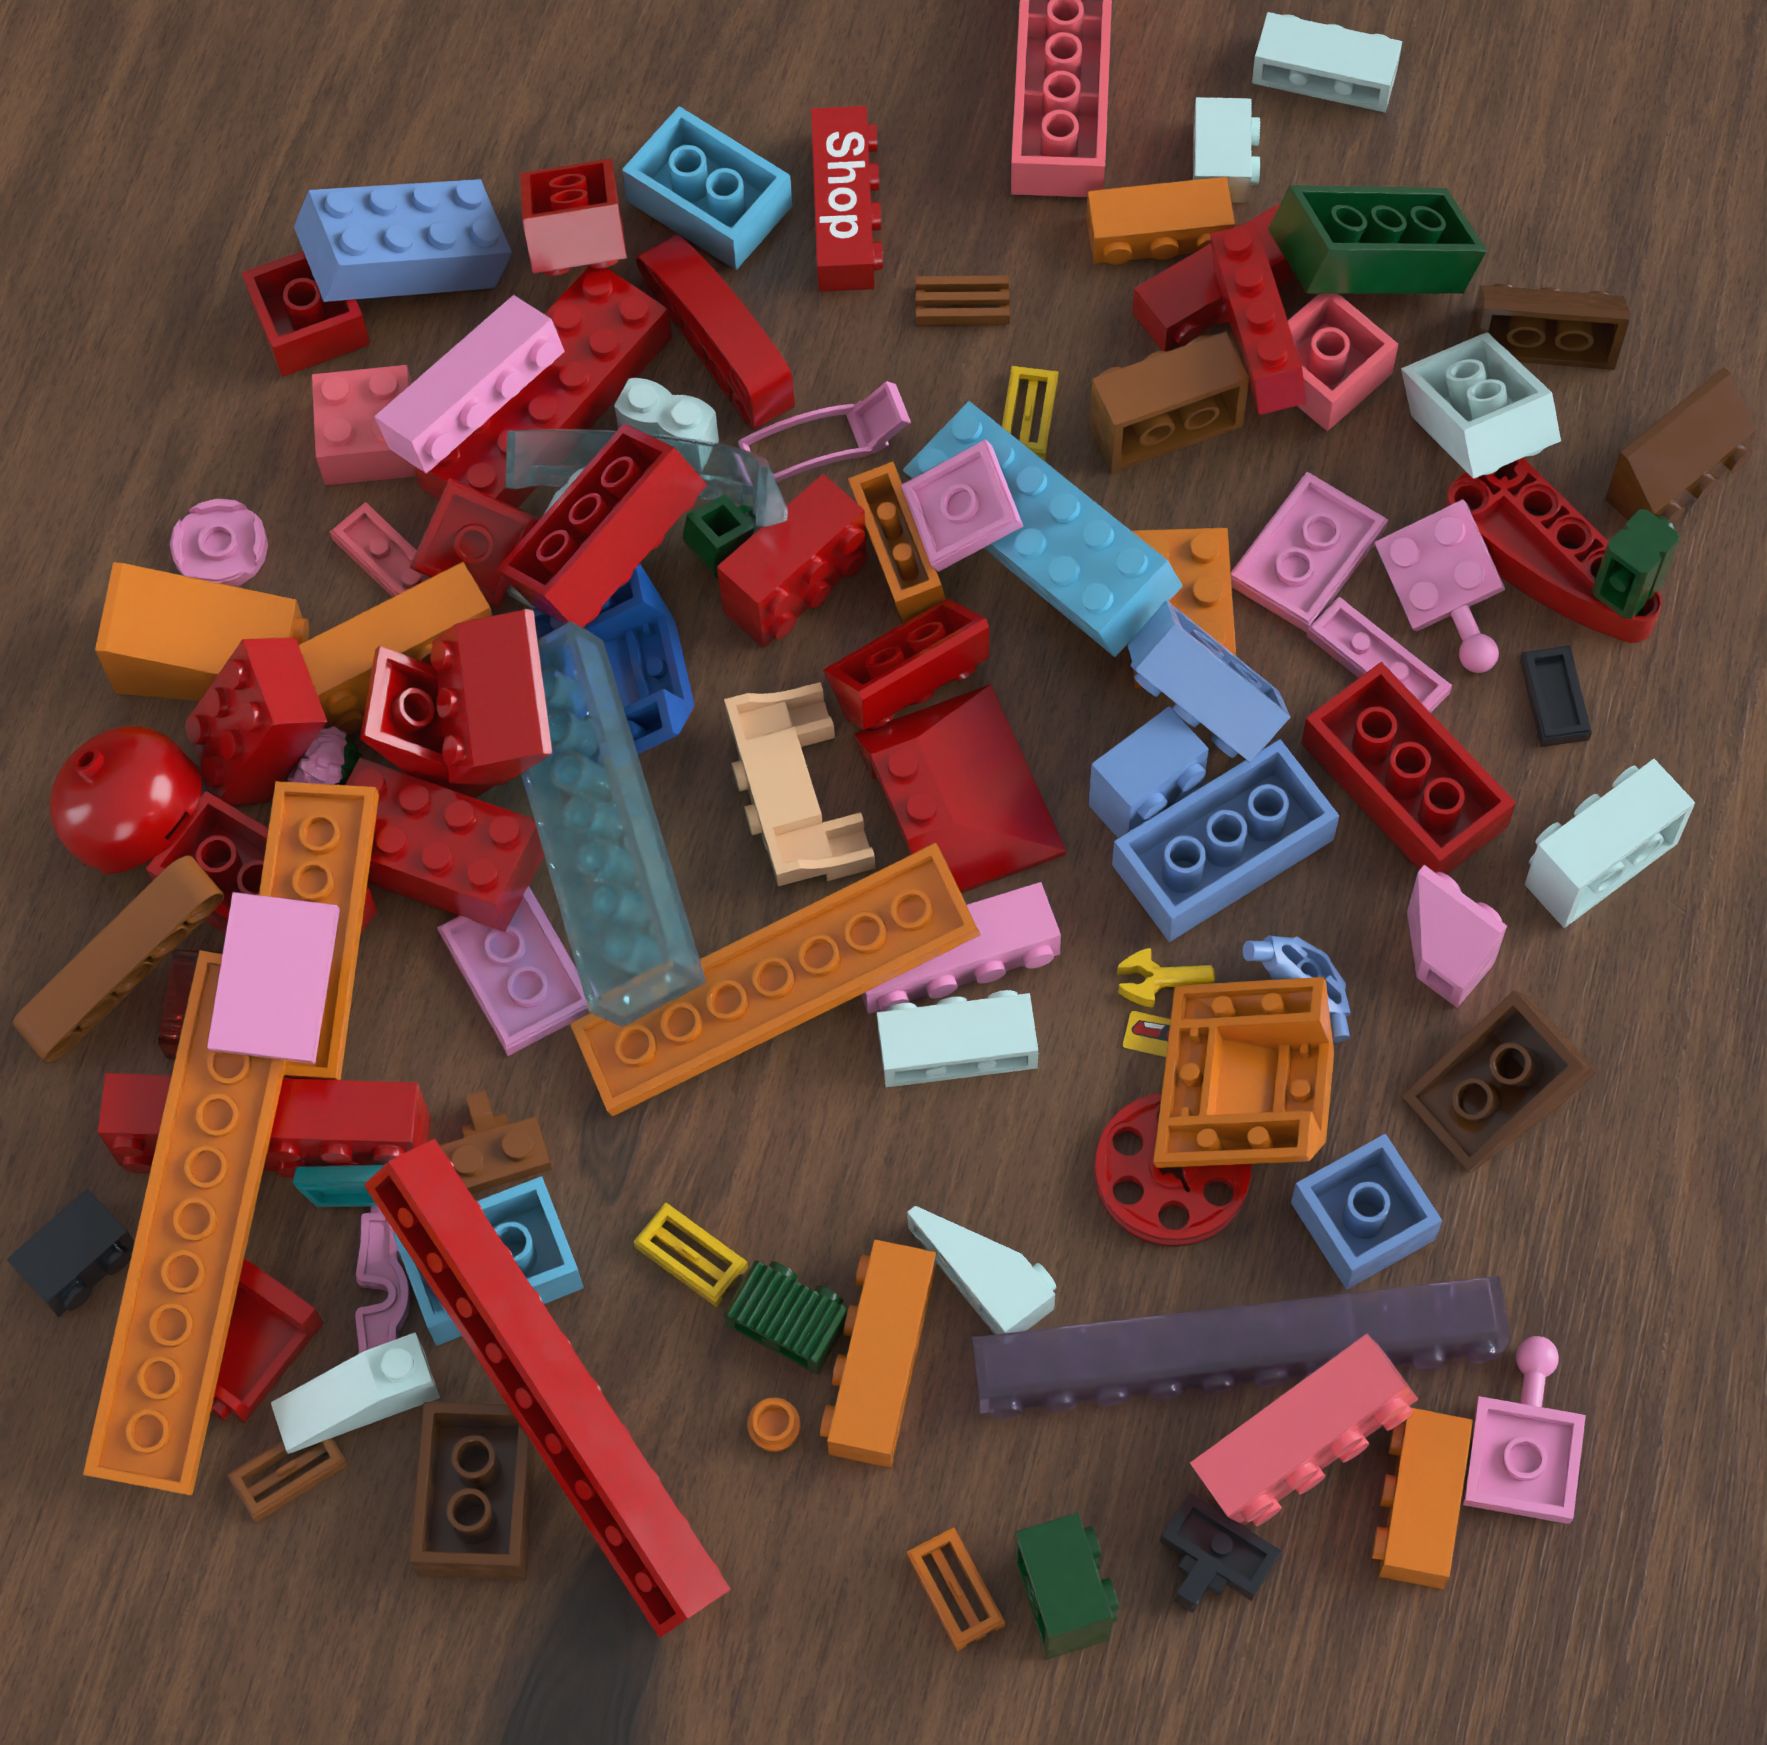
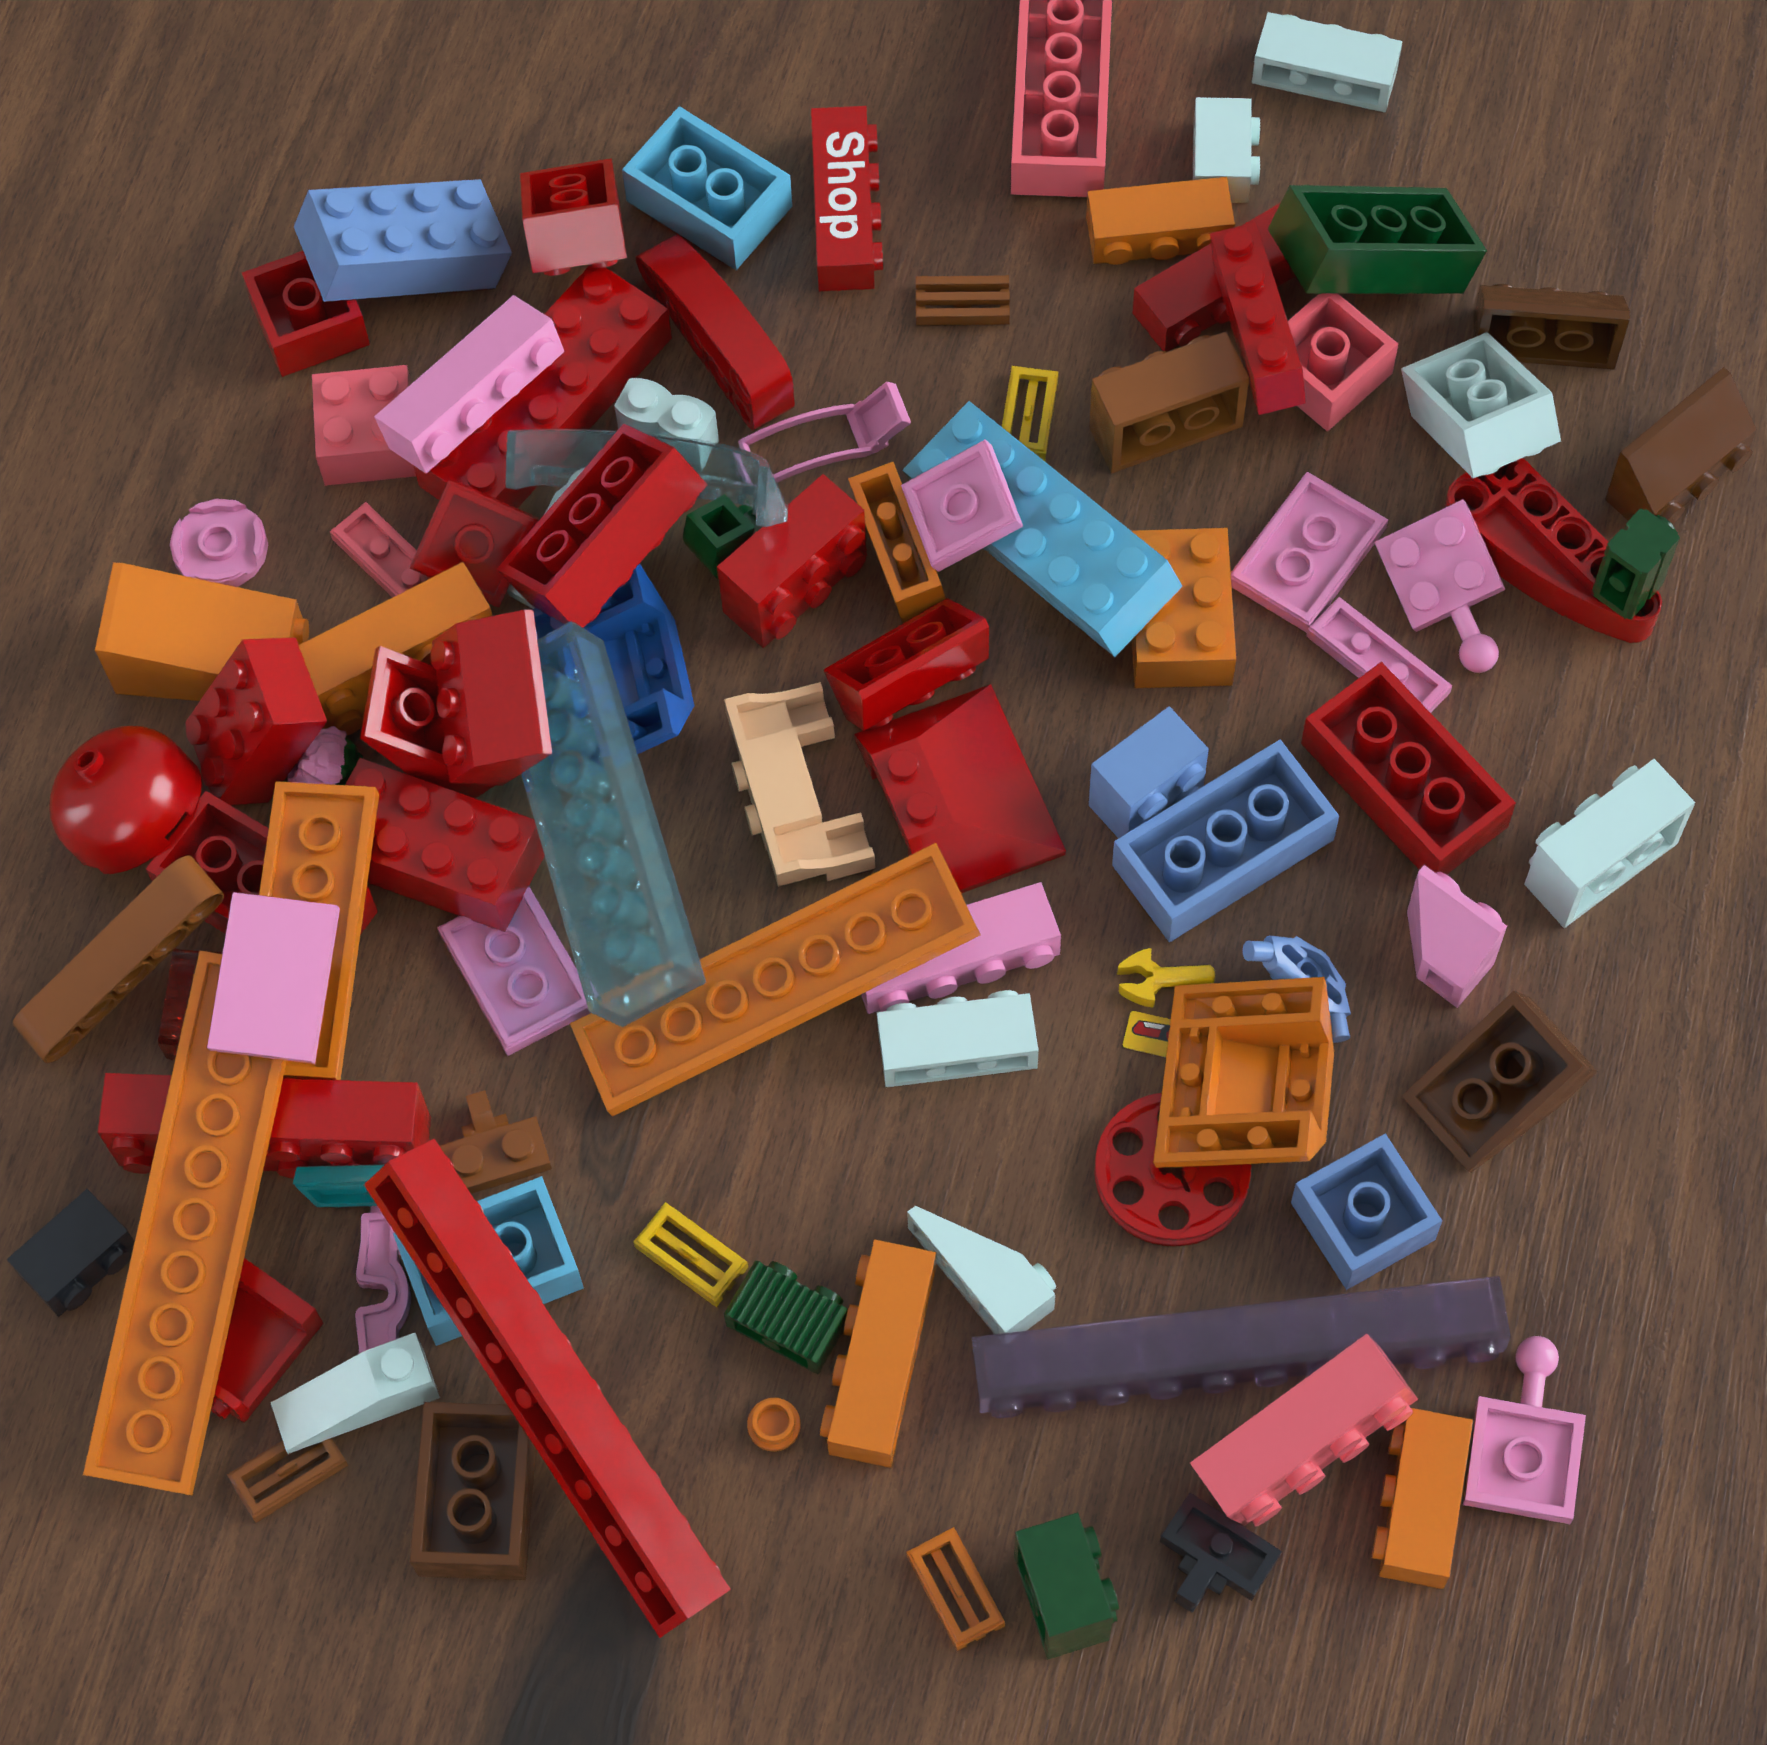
(1206, 683): medium blue brick -> none
(1555, 696): black tile -> none

